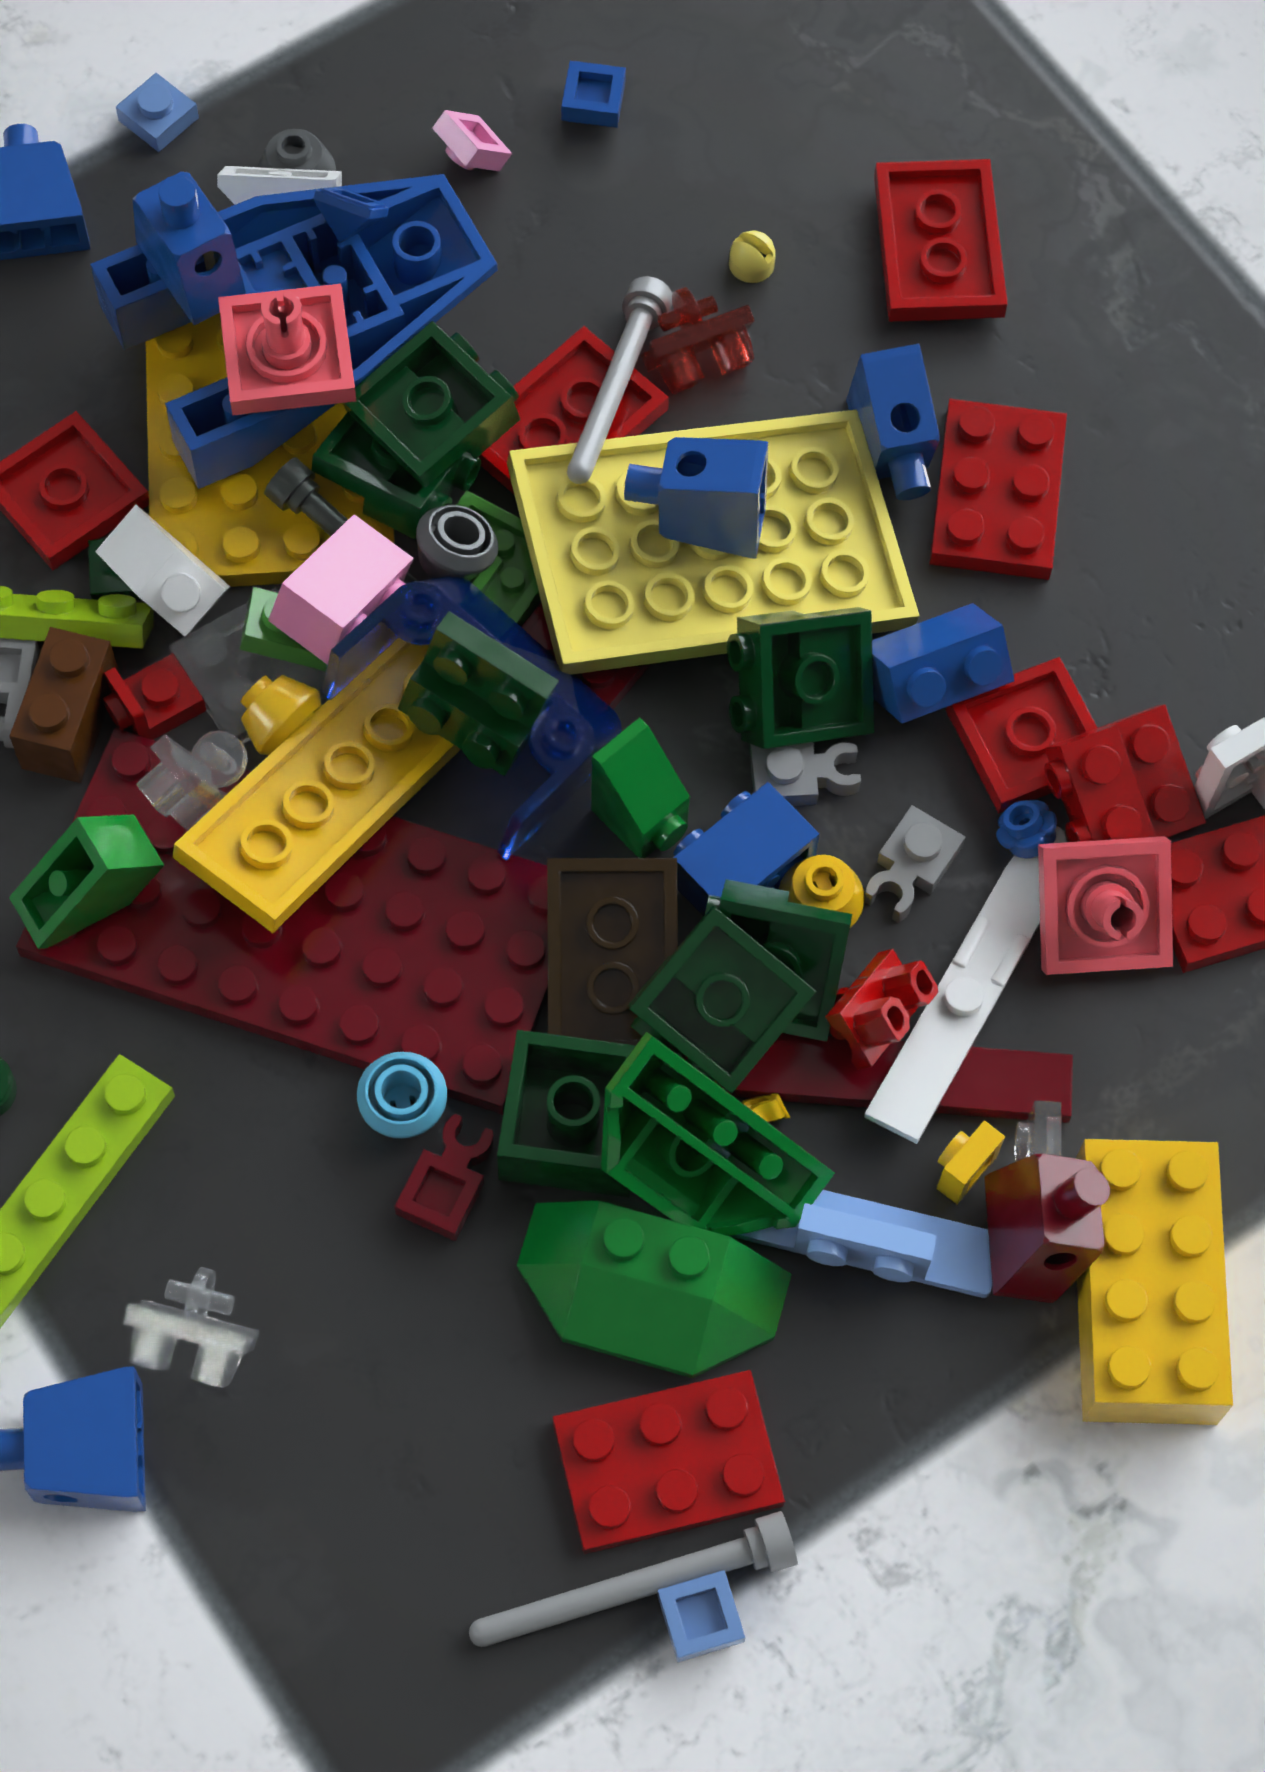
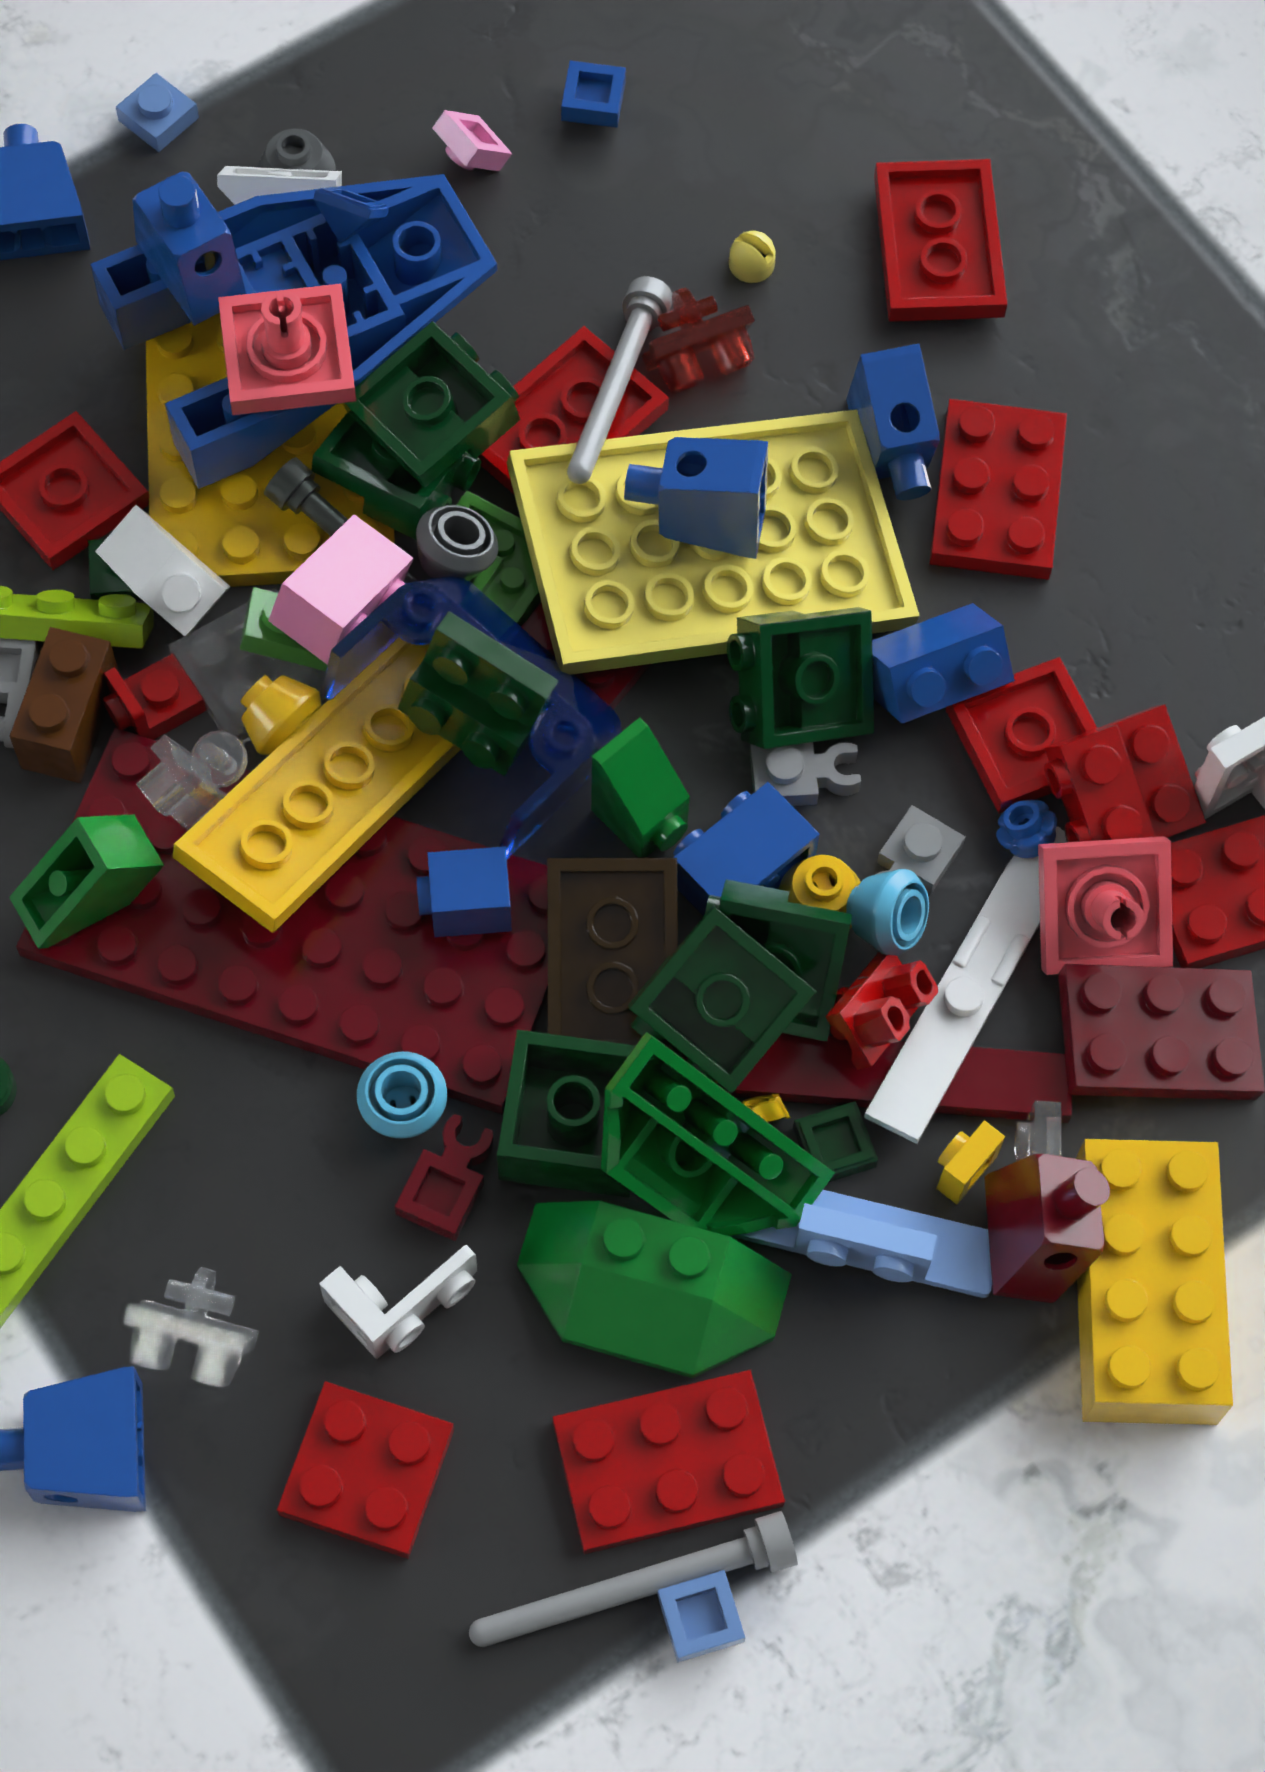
(361, 1304): none -> white bracket
(366, 1469): none -> red plate
(466, 892): none -> blue brick
(837, 1140): none -> dark green tile
(889, 910): none -> medium azure cone
(1160, 1032): none -> dark red plate

